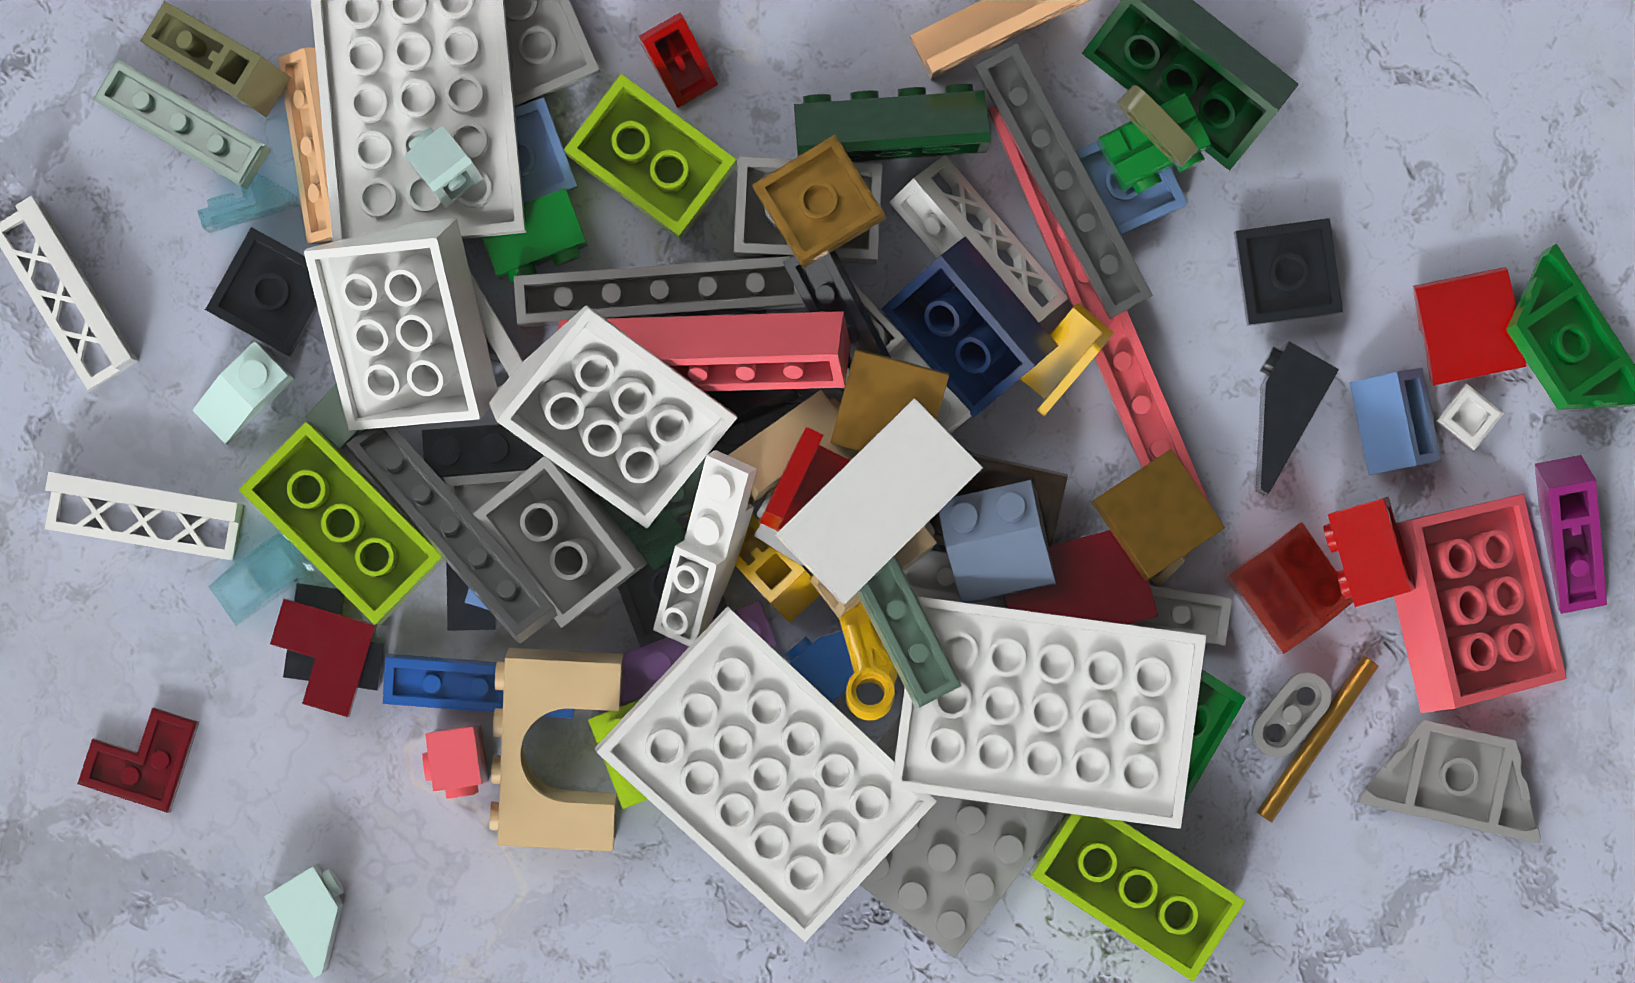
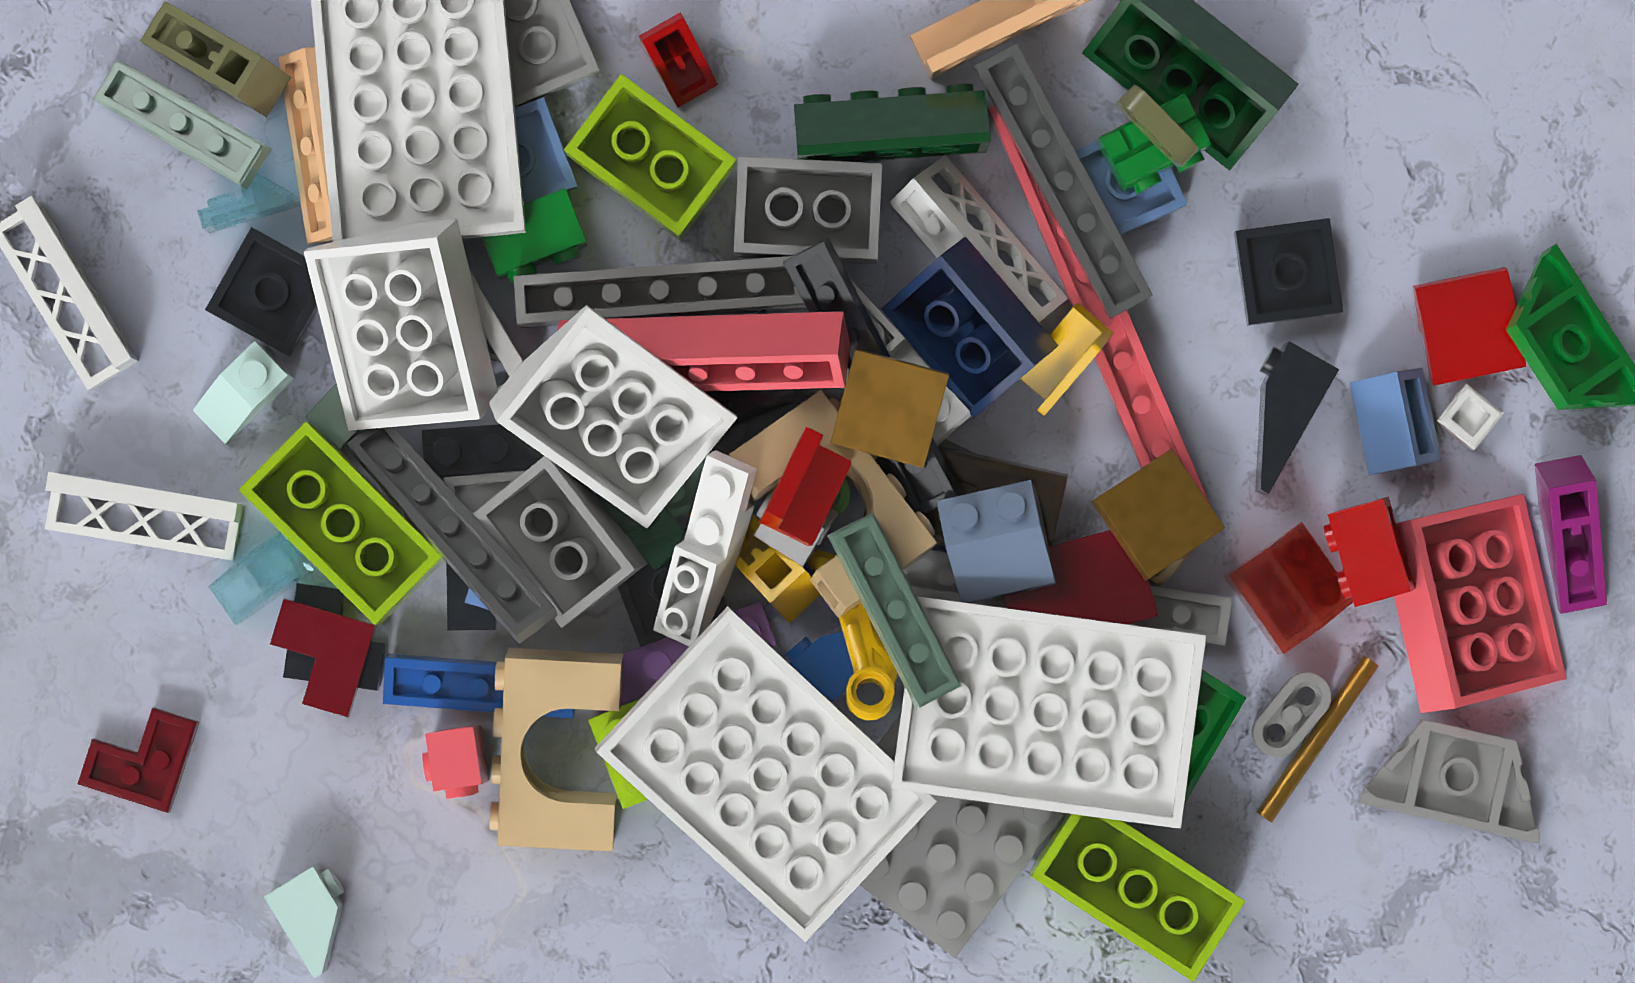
(442, 164): light aqua slope -> none
(819, 201): pearl gold tile -> none
(878, 501): white tile -> none

